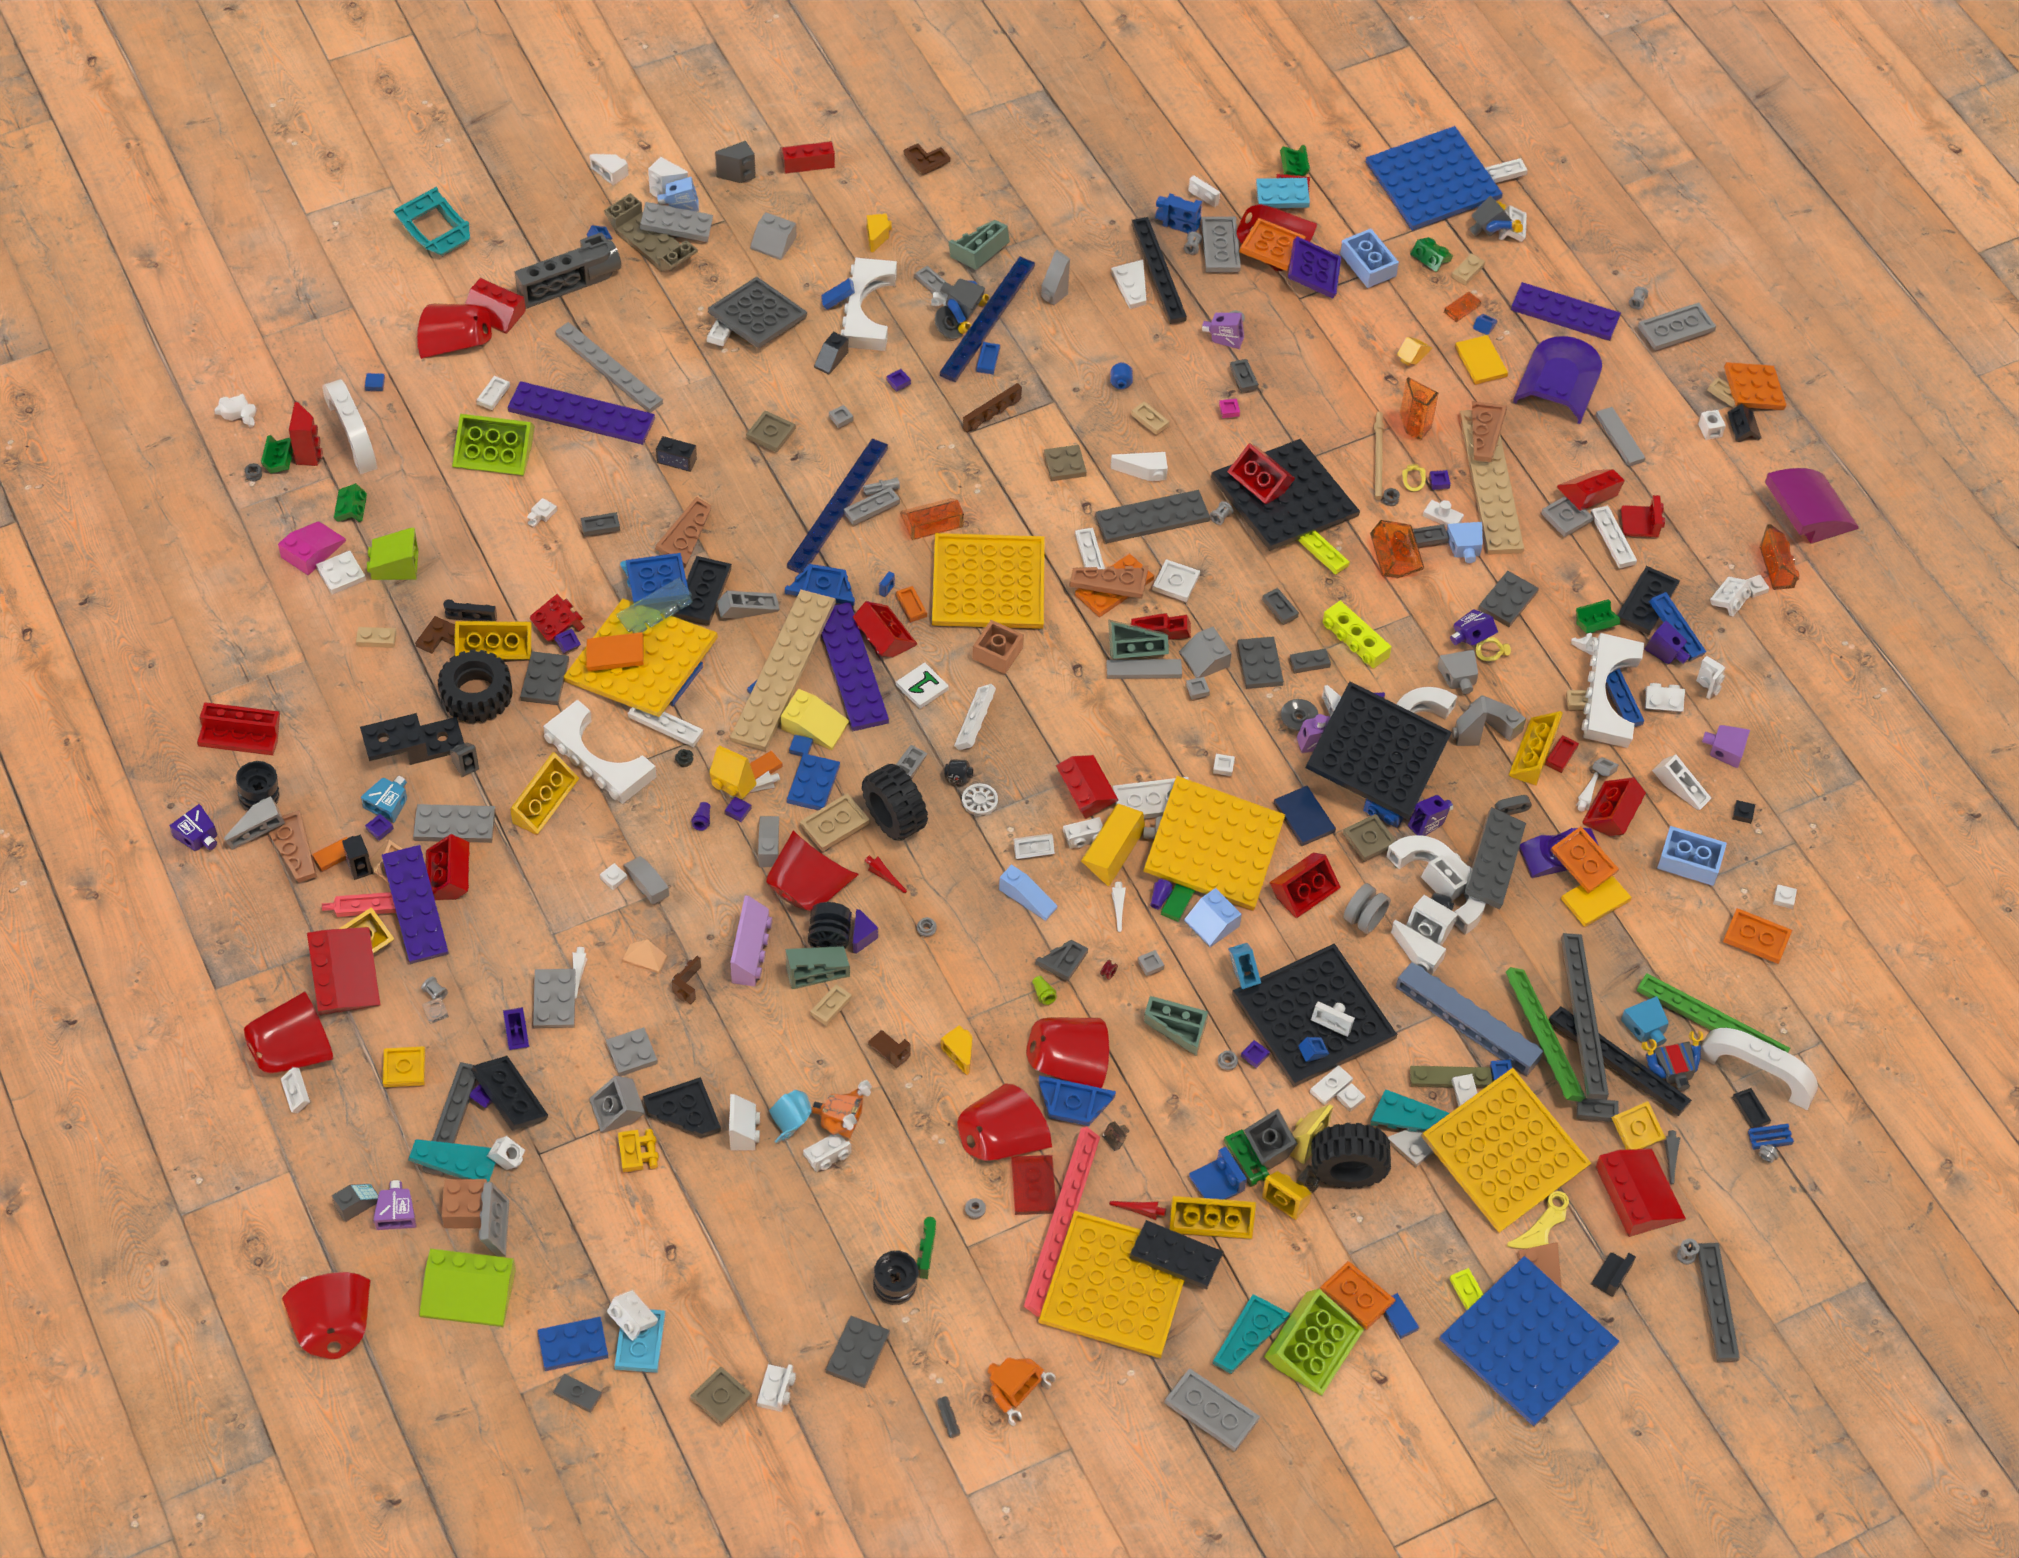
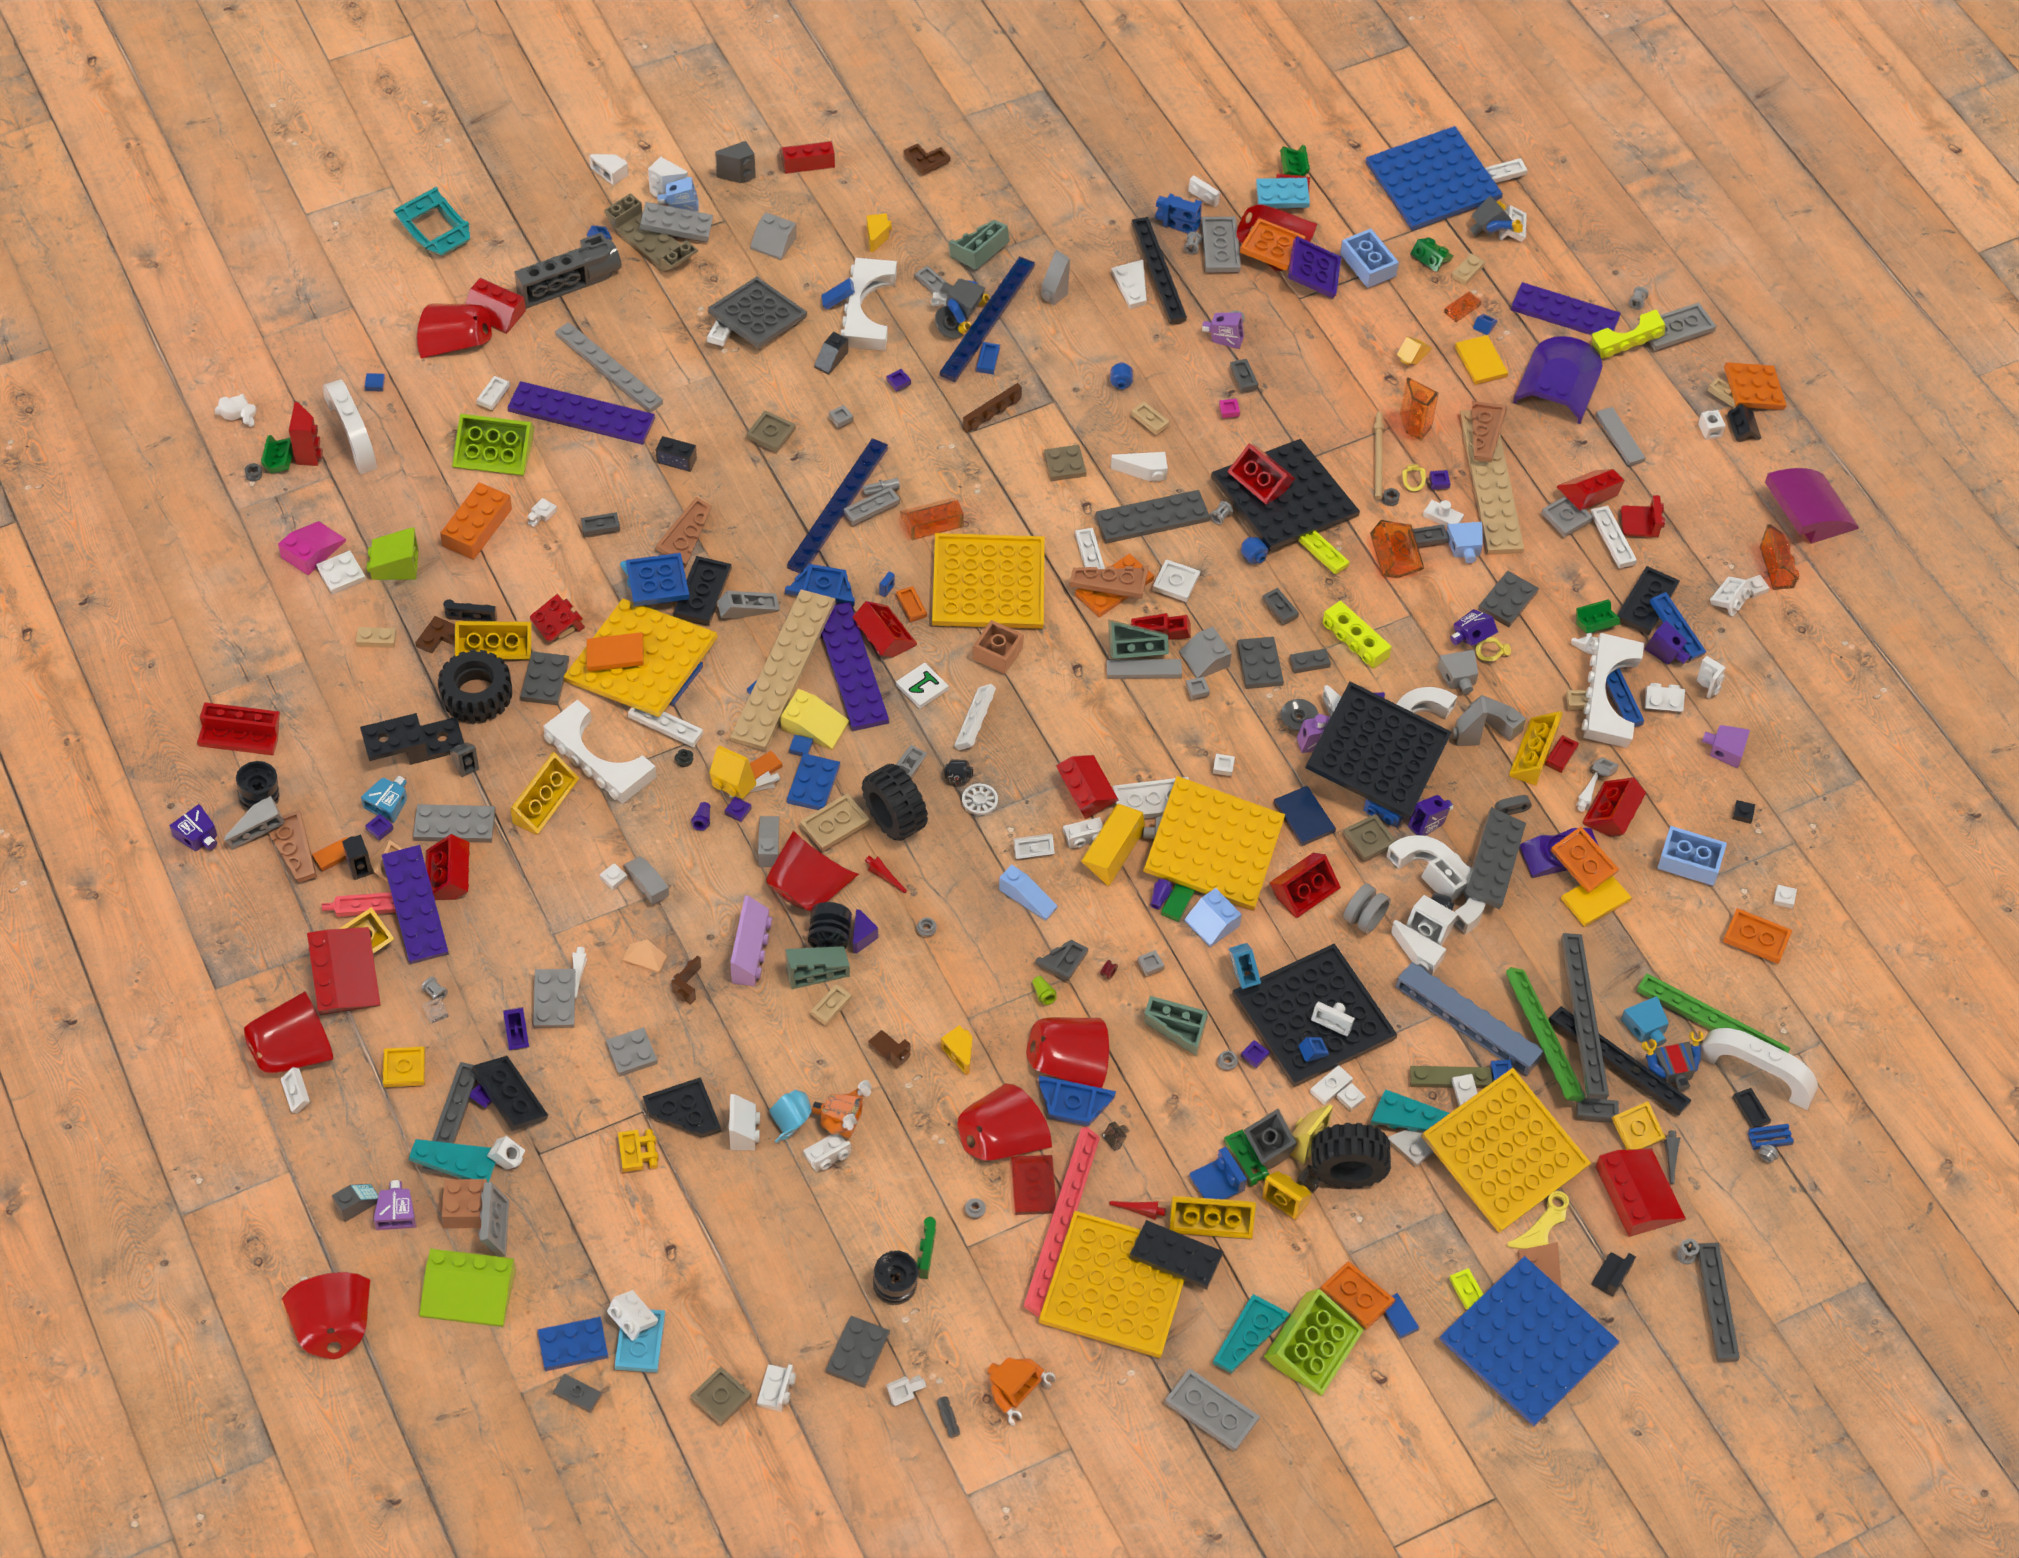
(350, 503): green bracket -> none
(476, 520): none -> orange brick
(567, 641): dark purple plate -> none
(616, 1104): light grey slope -> none
(650, 607): clear light blue windscreen -> none
(903, 1389): none -> white plate
(1118, 898): white piece -> none
(1254, 550): none -> blue head
(1609, 342): none -> neon yellow arch
(1680, 780): white slope -> none

